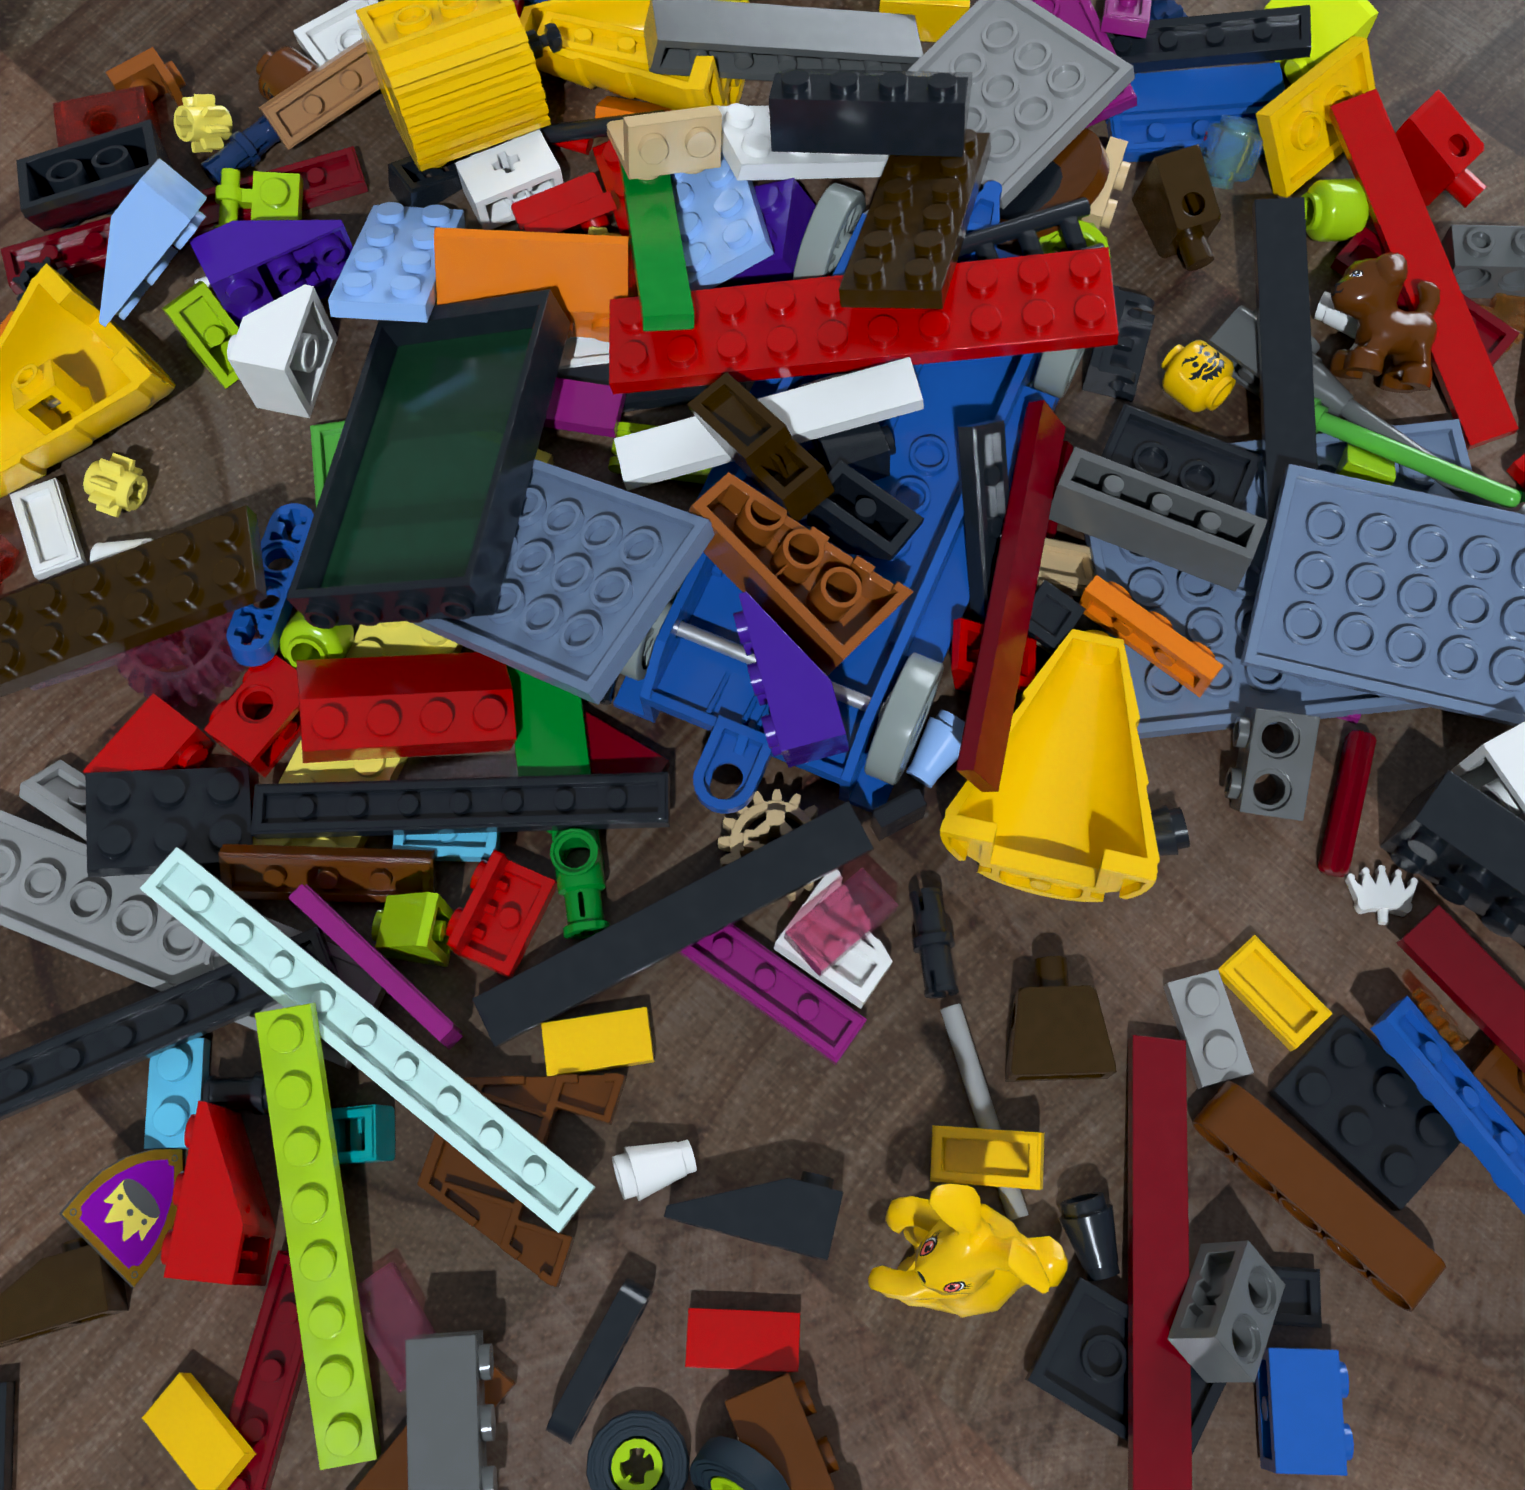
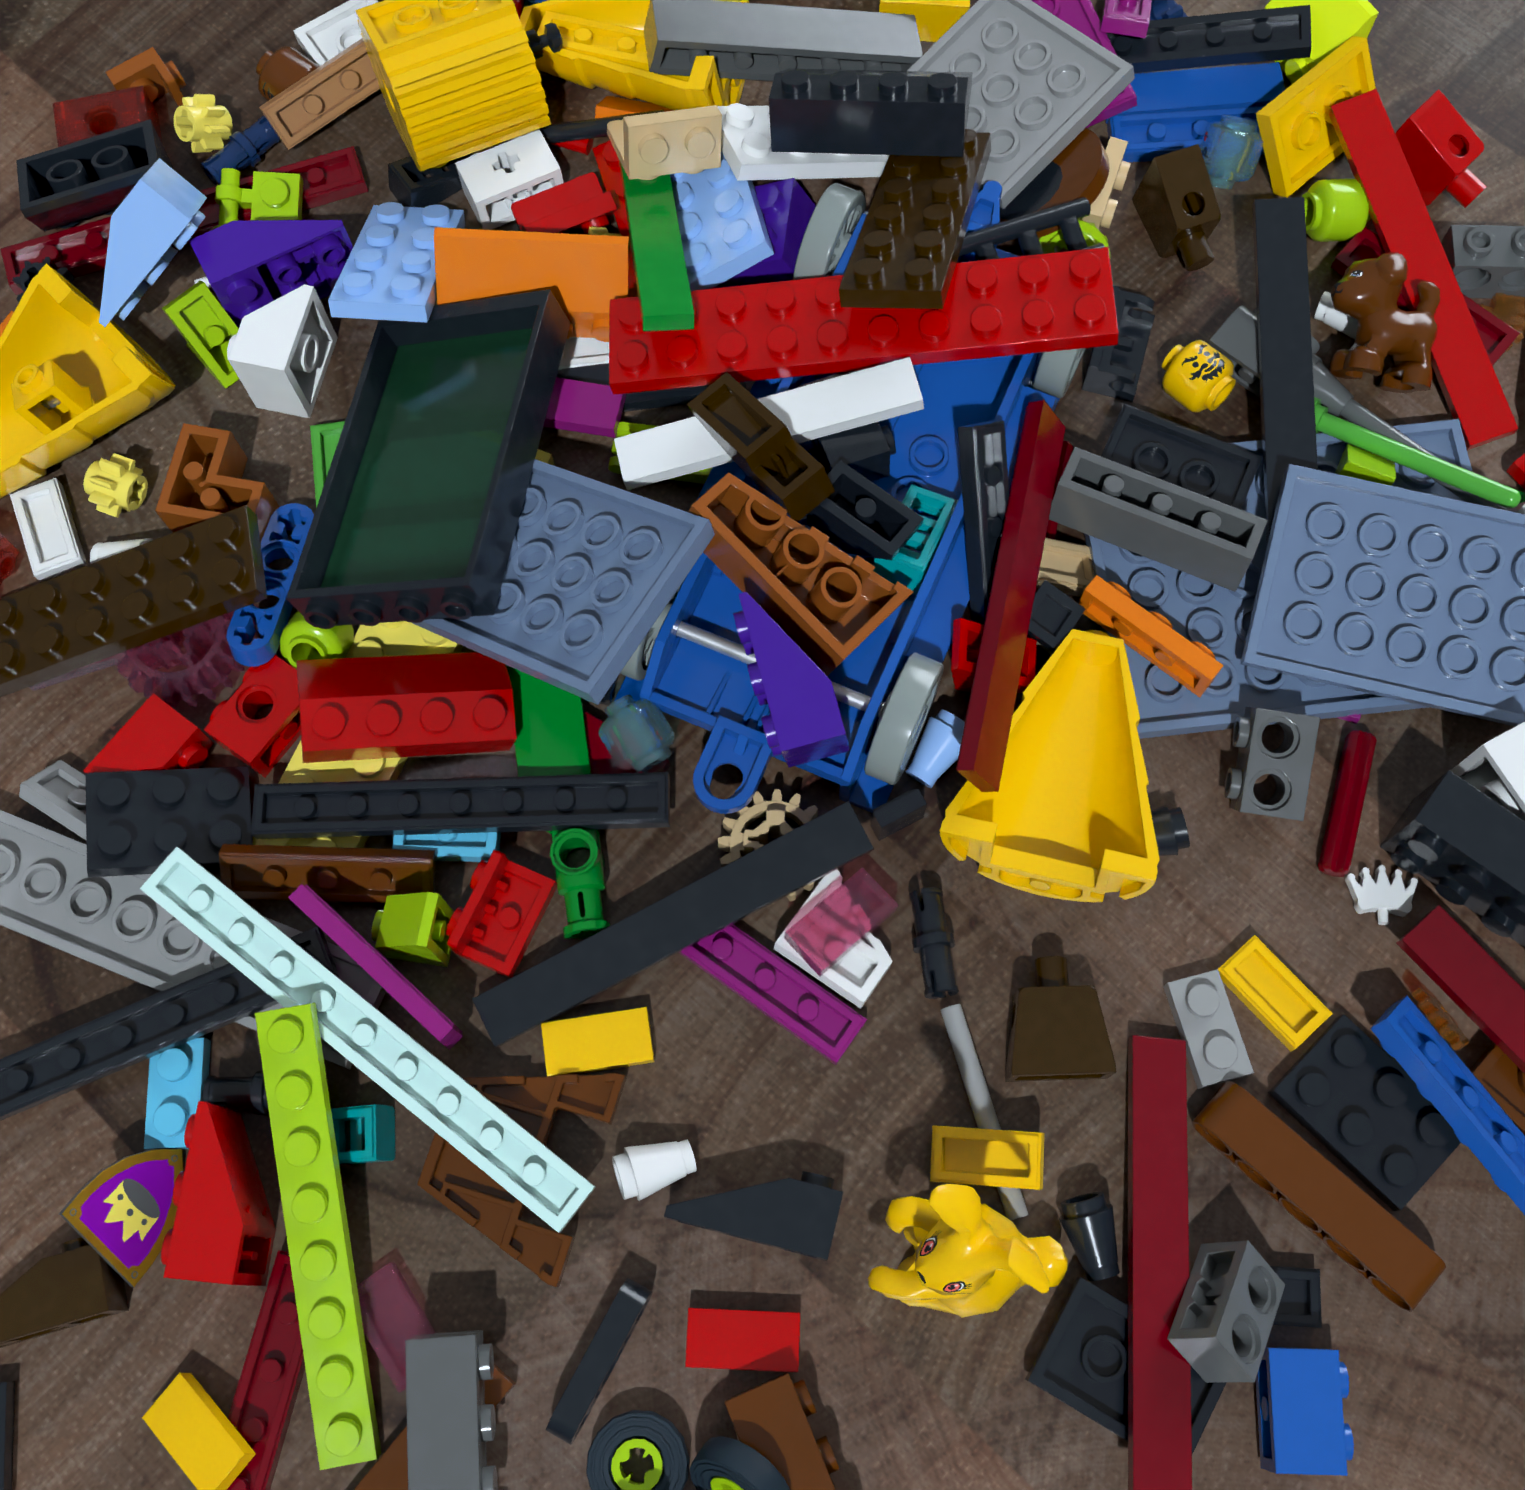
(209, 482): none -> dark orange brick
(636, 734): none -> clear light blue head
(910, 566): none -> teal slope

